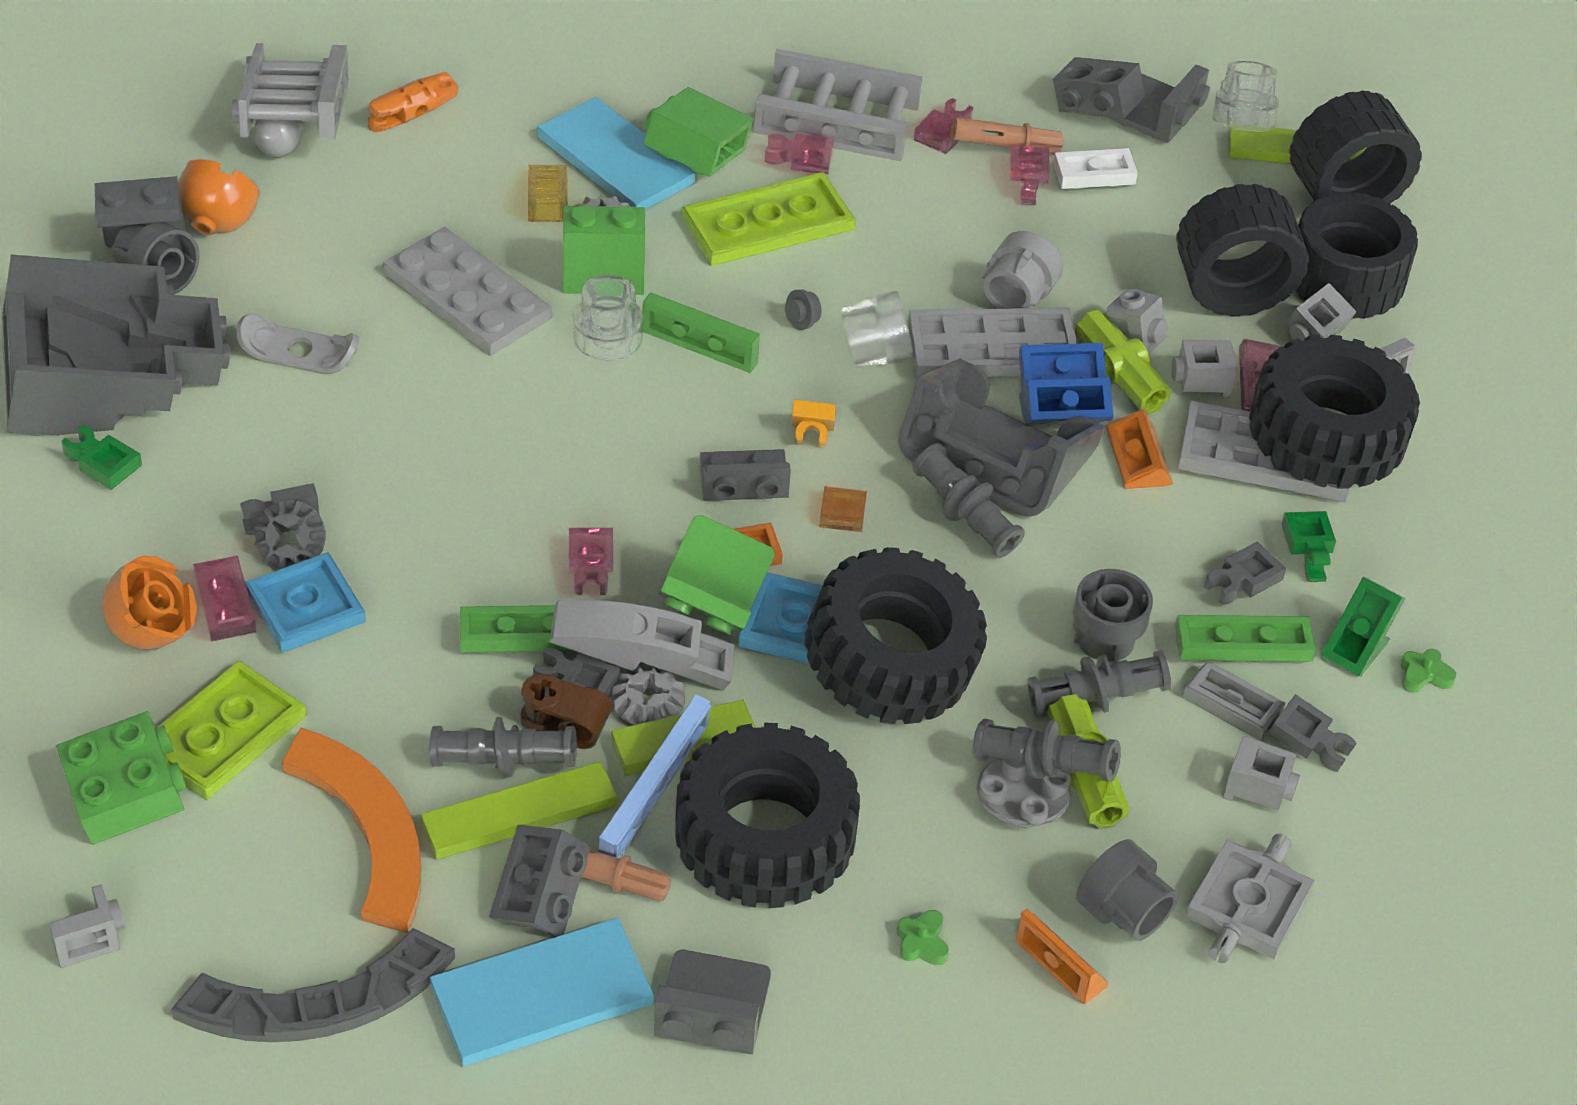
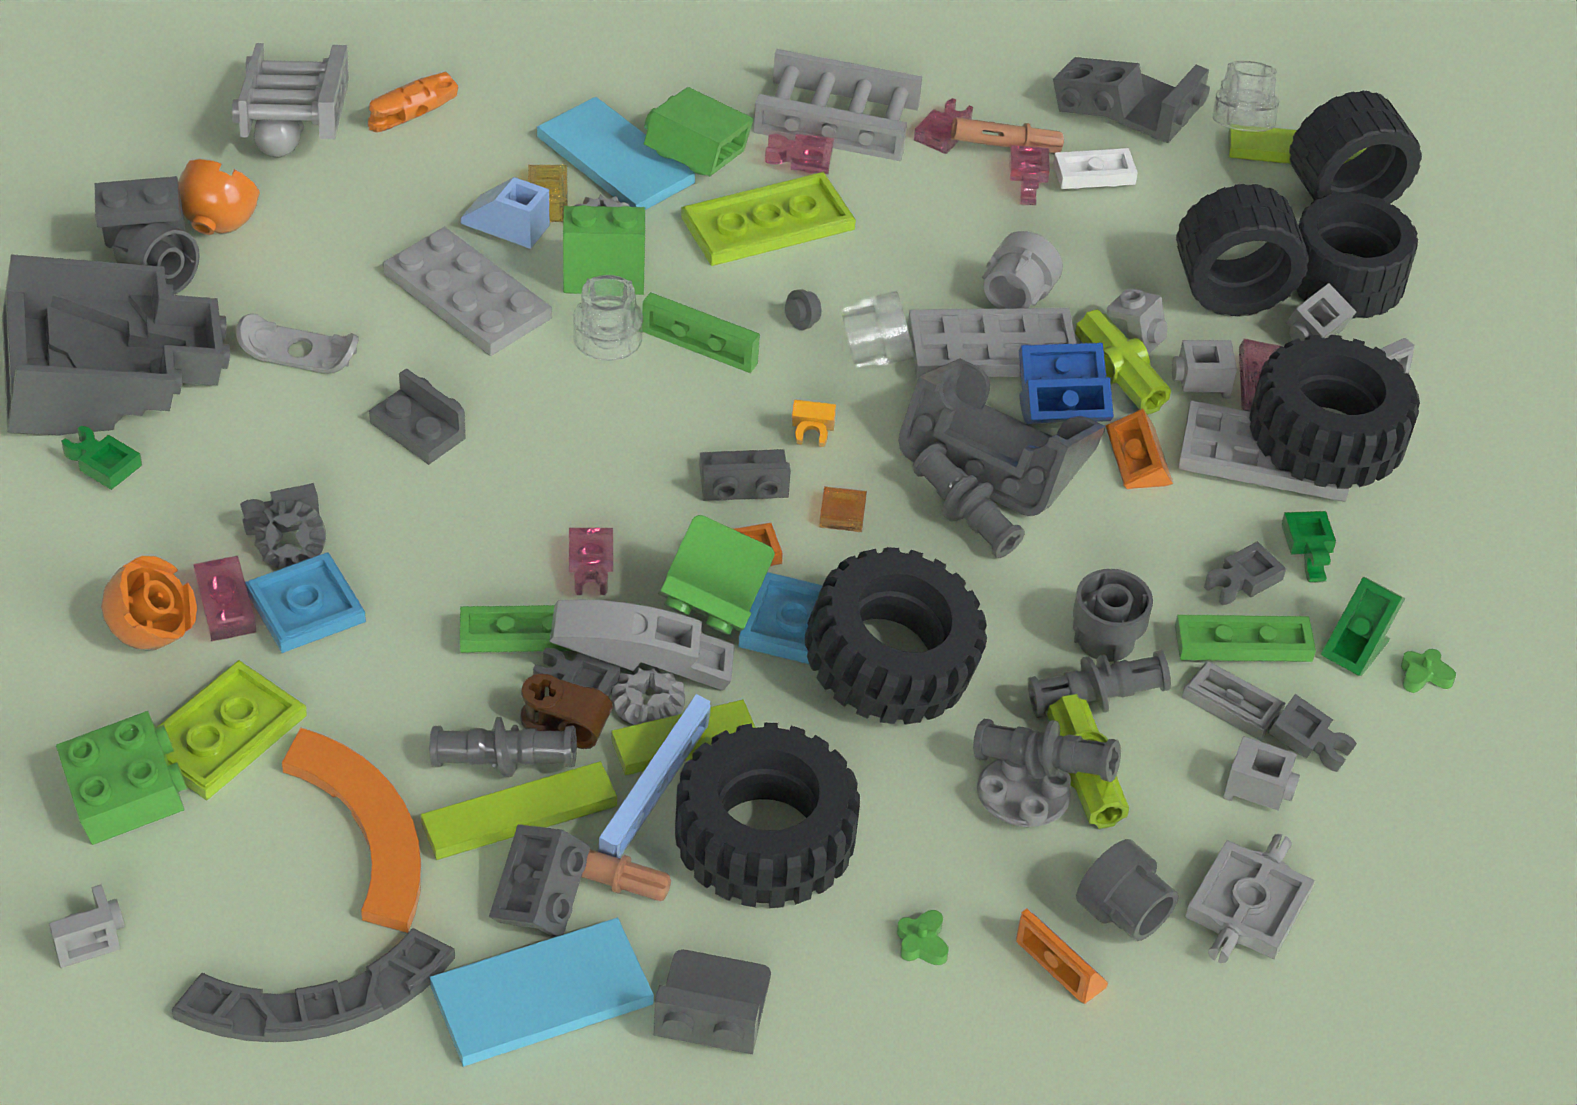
(420, 418): none -> dark grey bracket
(511, 212): none -> light blue slope

